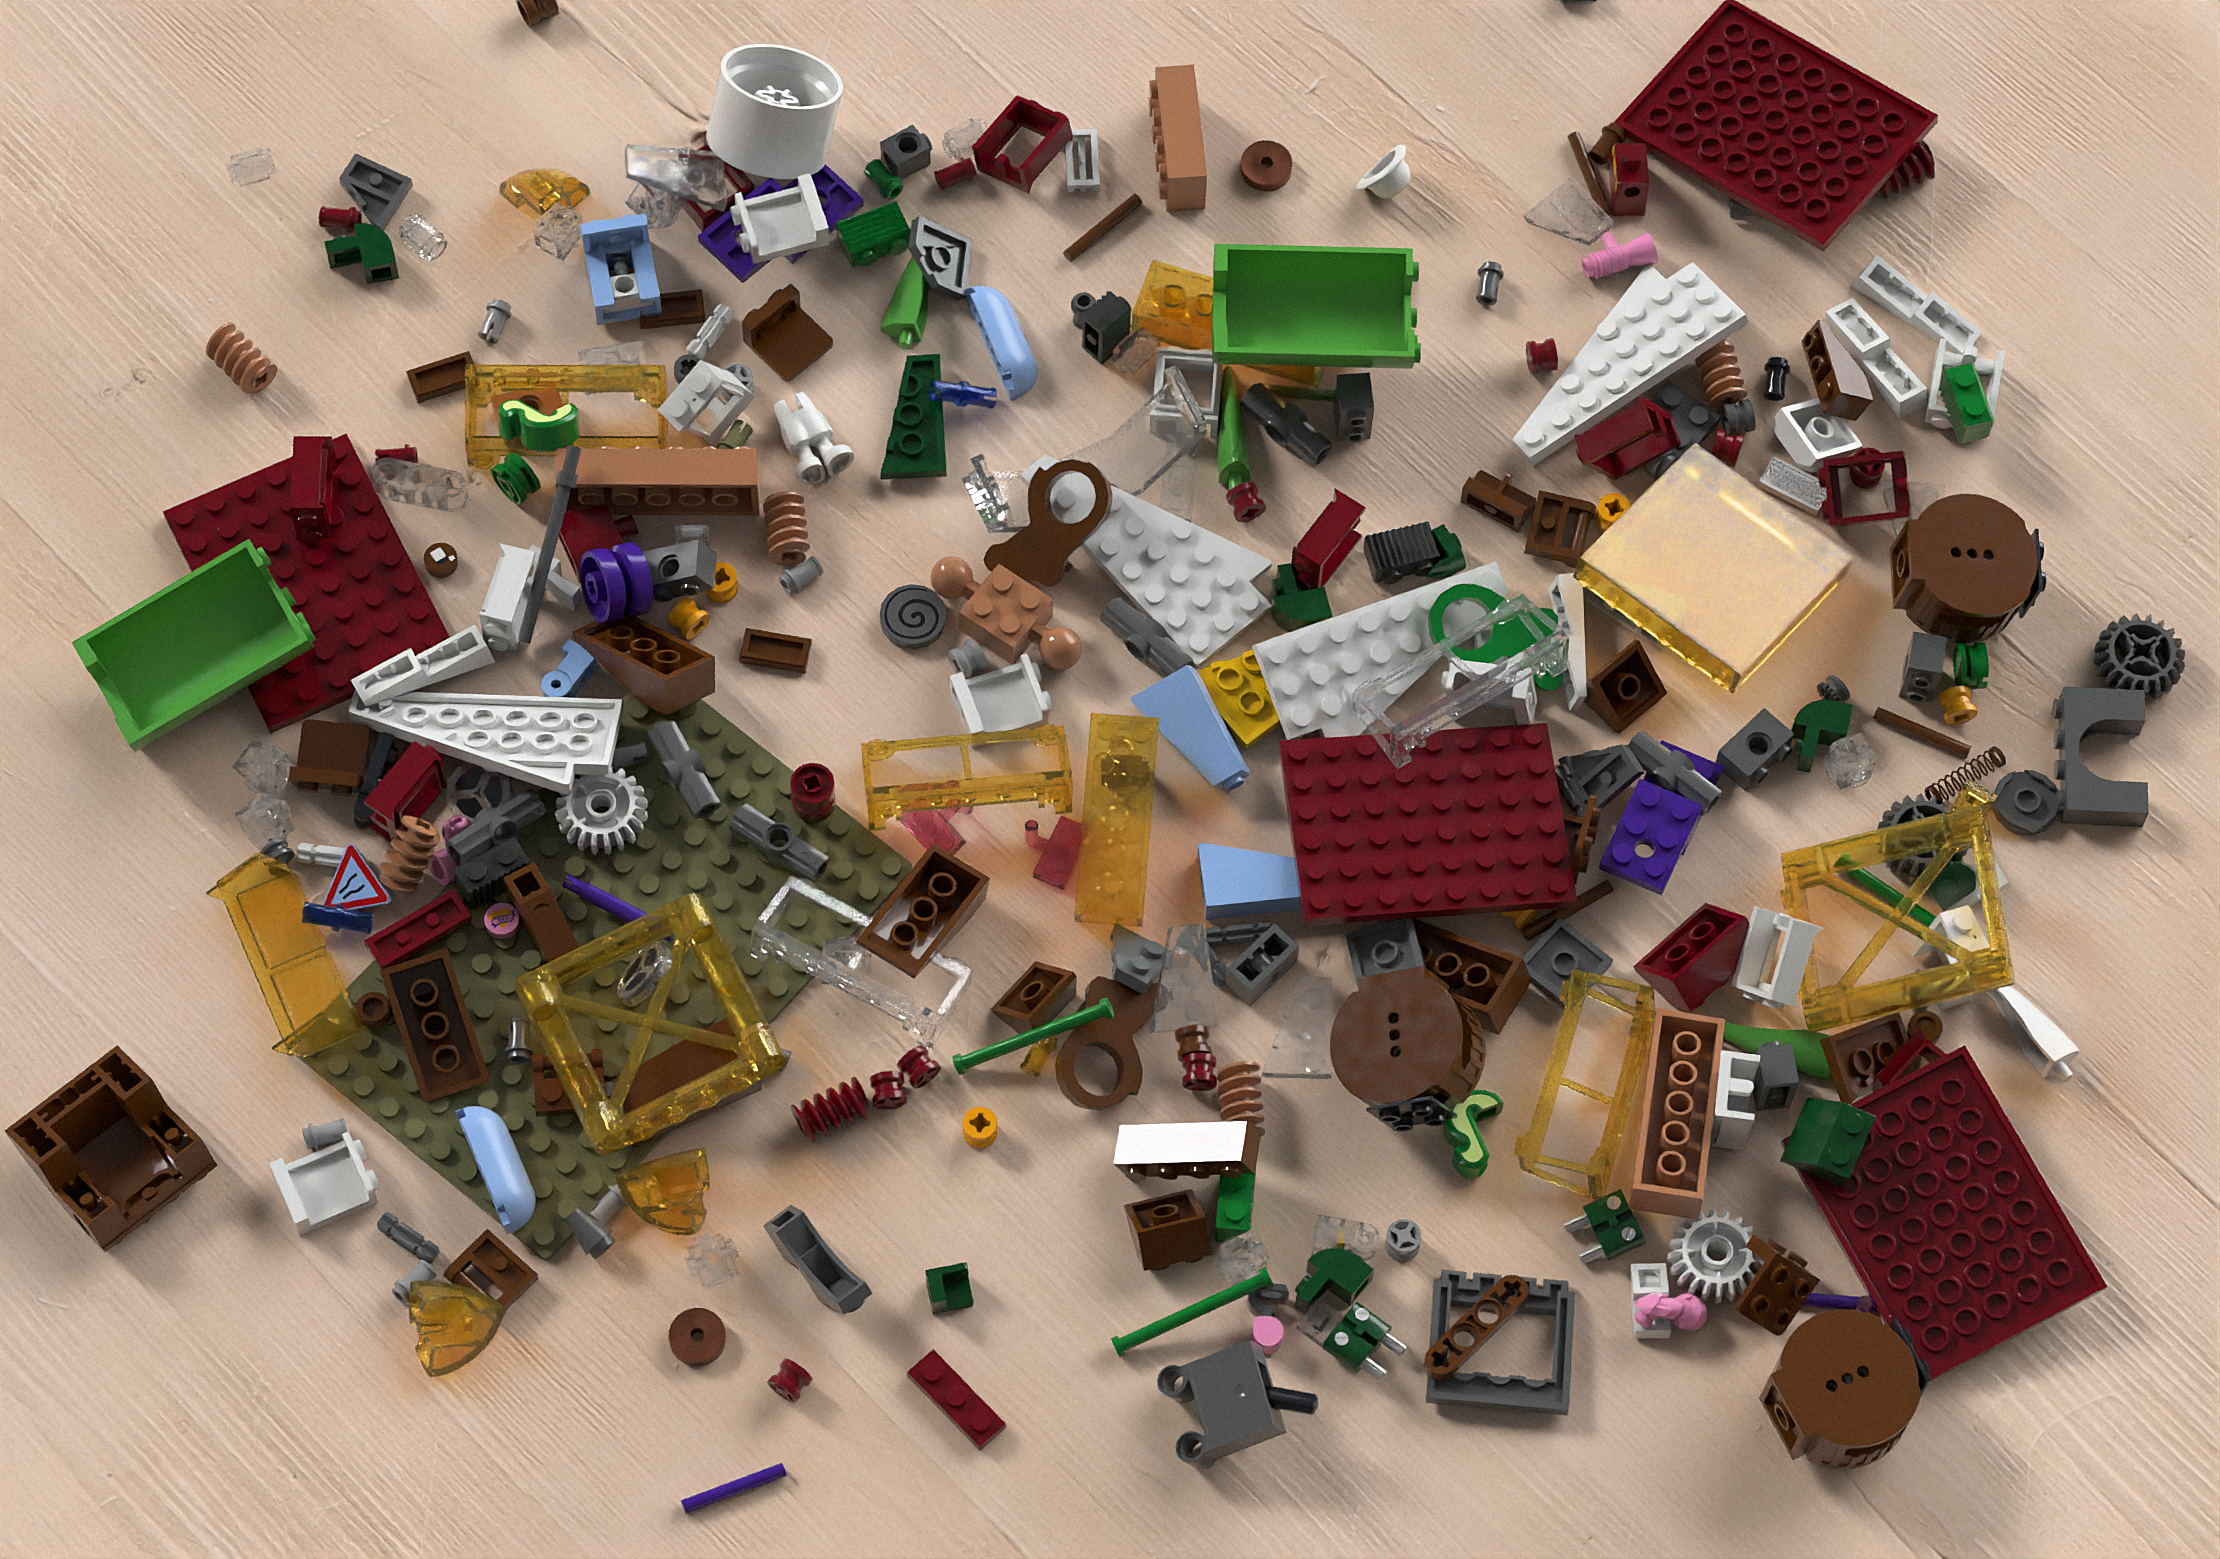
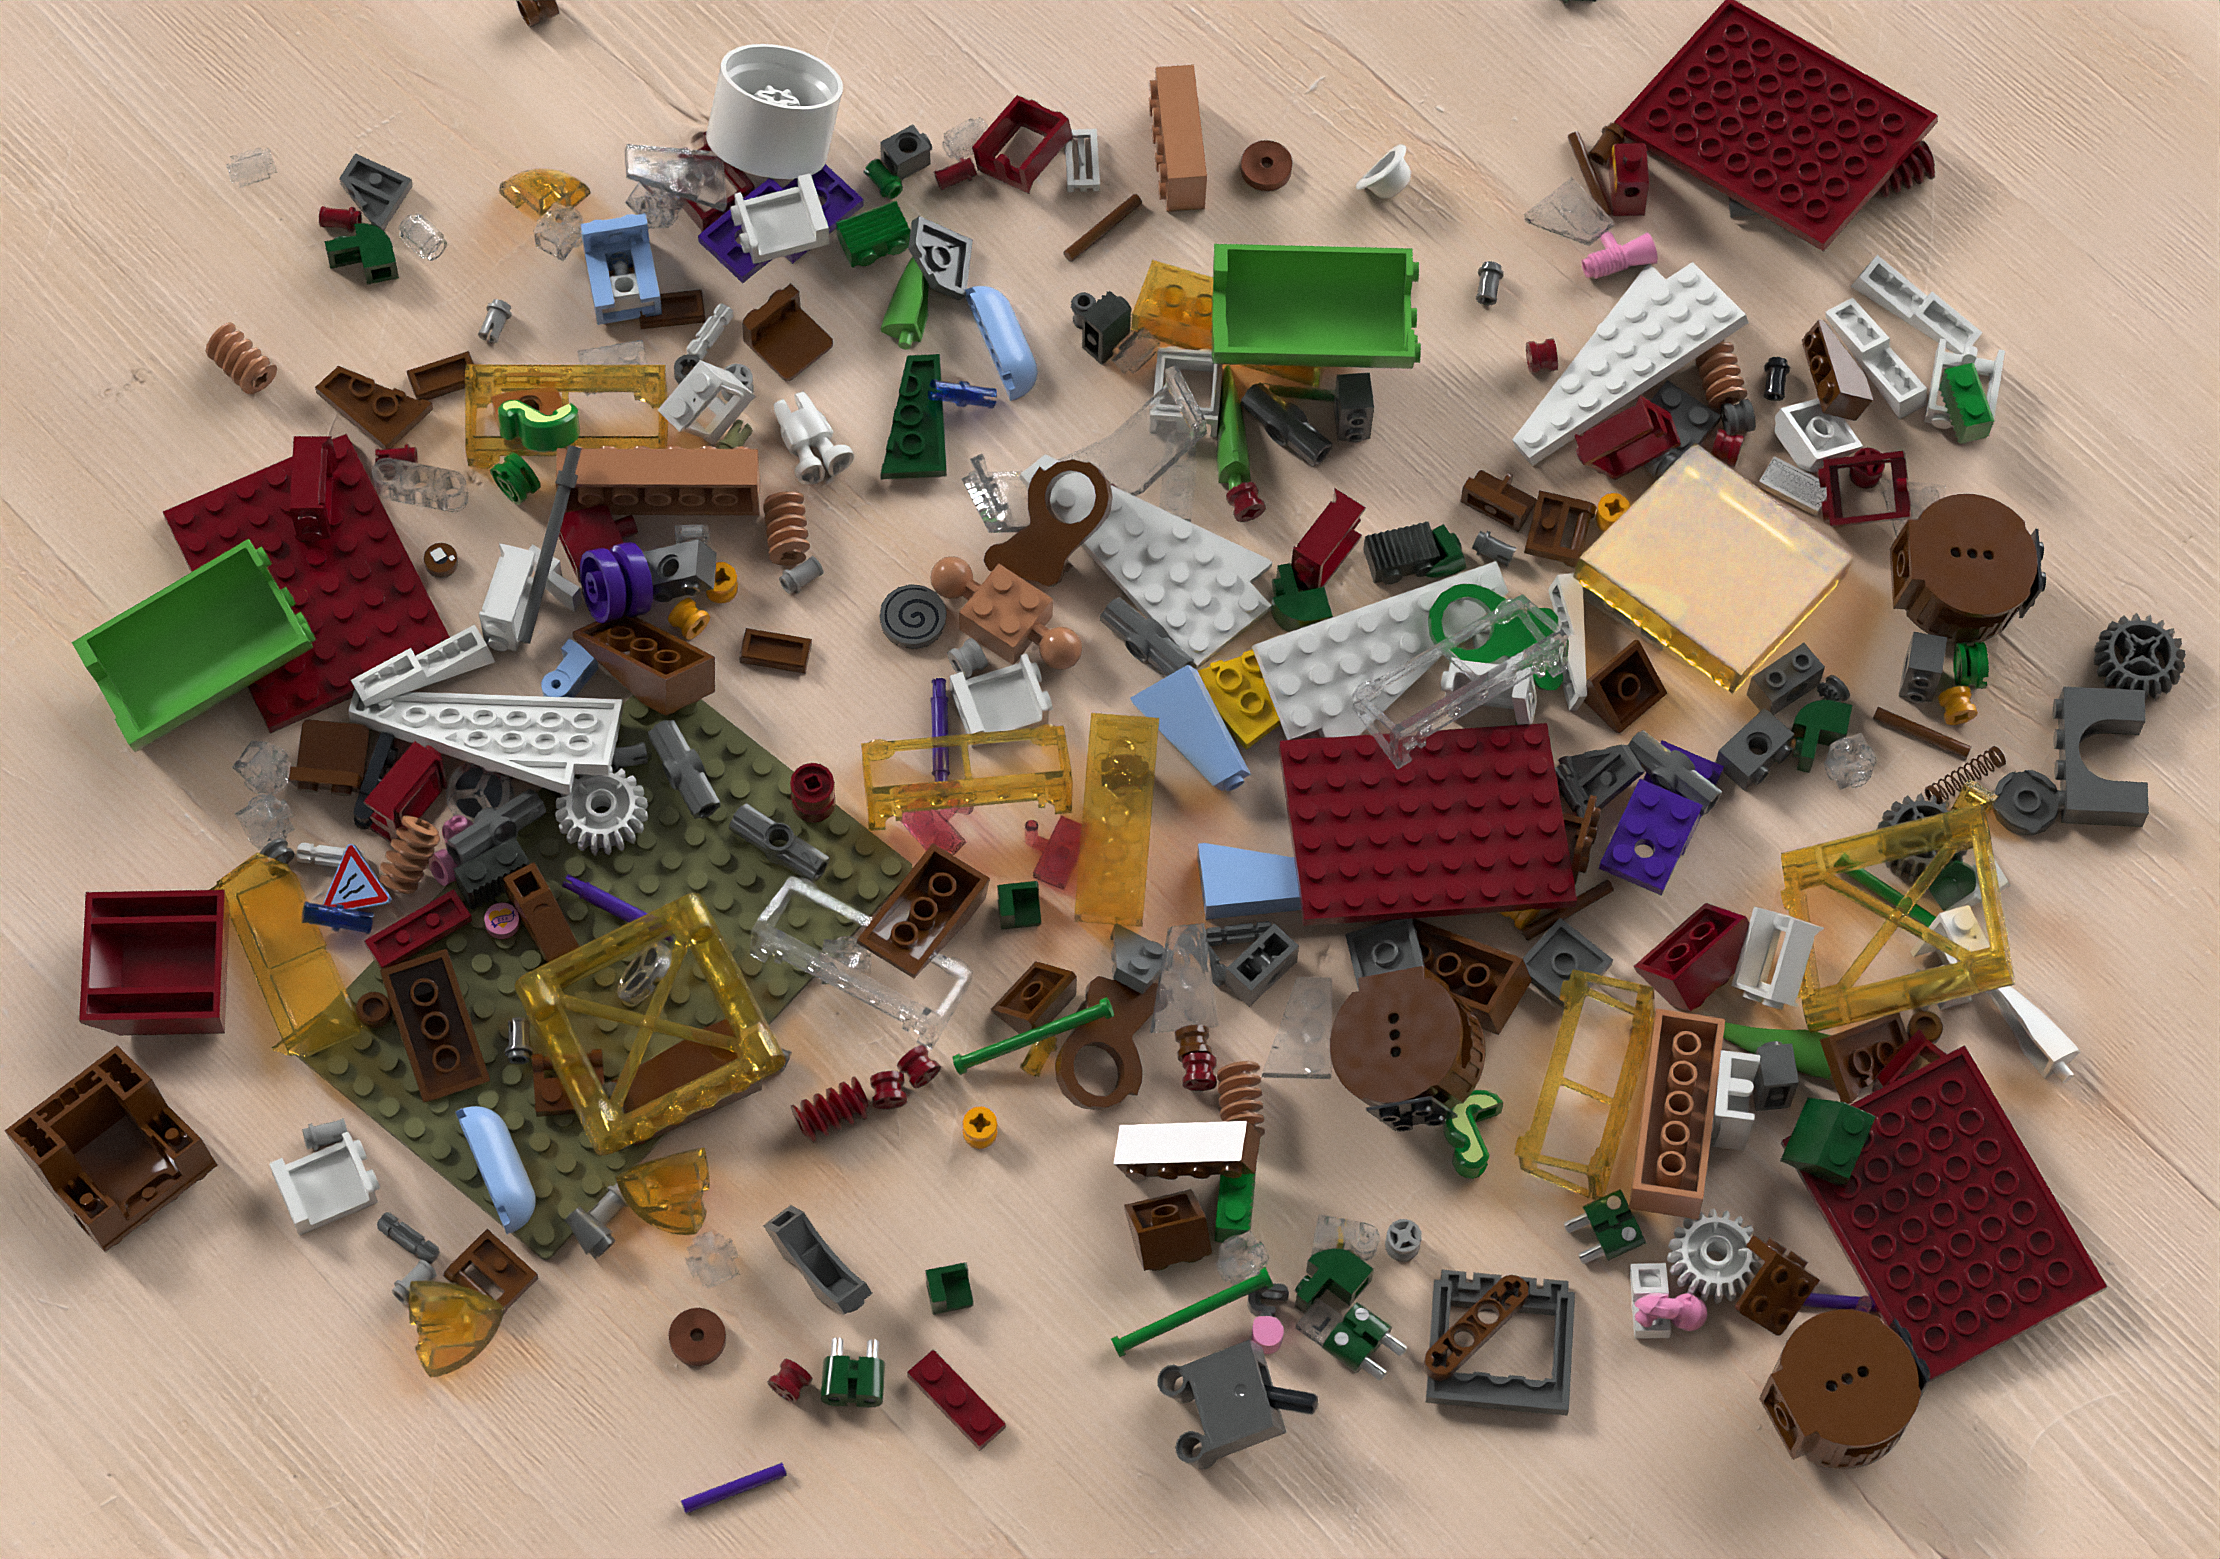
(155, 962): none -> dark red slope
(372, 408): none -> reddish brown wing
(853, 1380): none -> dark green piece
(939, 718): none -> dark purple piece
(1019, 905): none -> dark green panel
(1493, 548): none -> dark grey pin
(1786, 680): none -> dark grey brick

